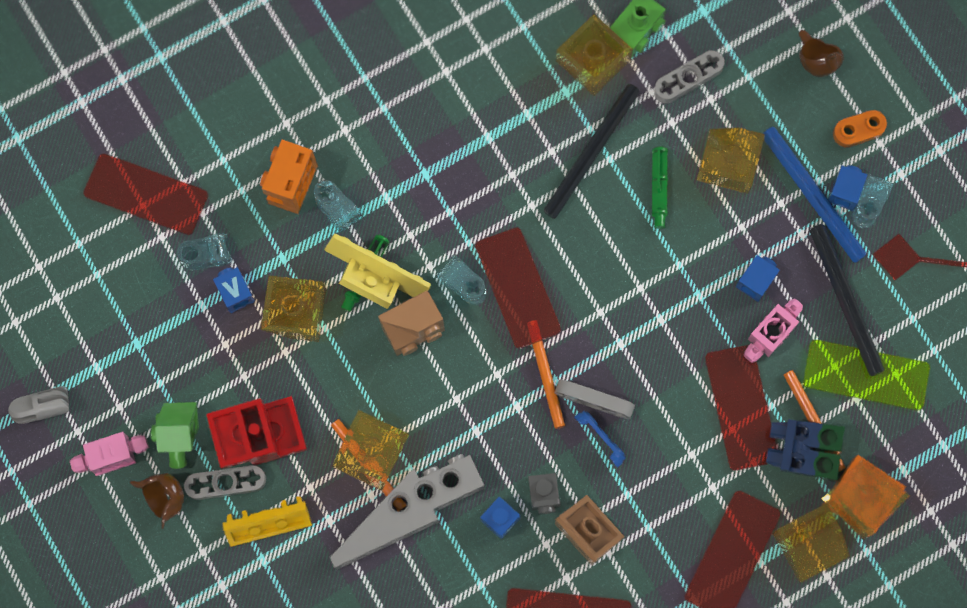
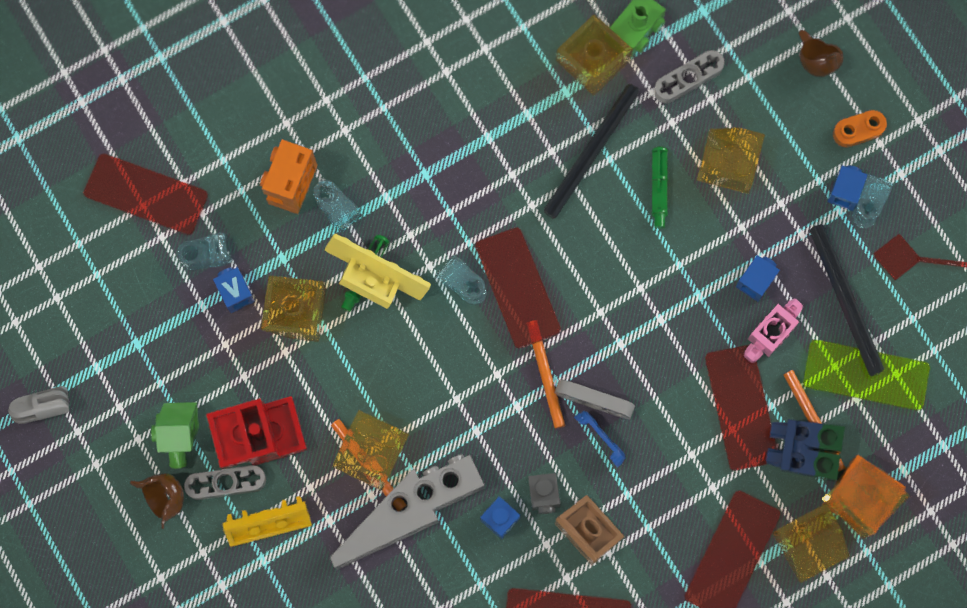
(109, 454): bright pink piece -> none
(412, 324): medium nougat slope -> none
(814, 195): blue axle -> none

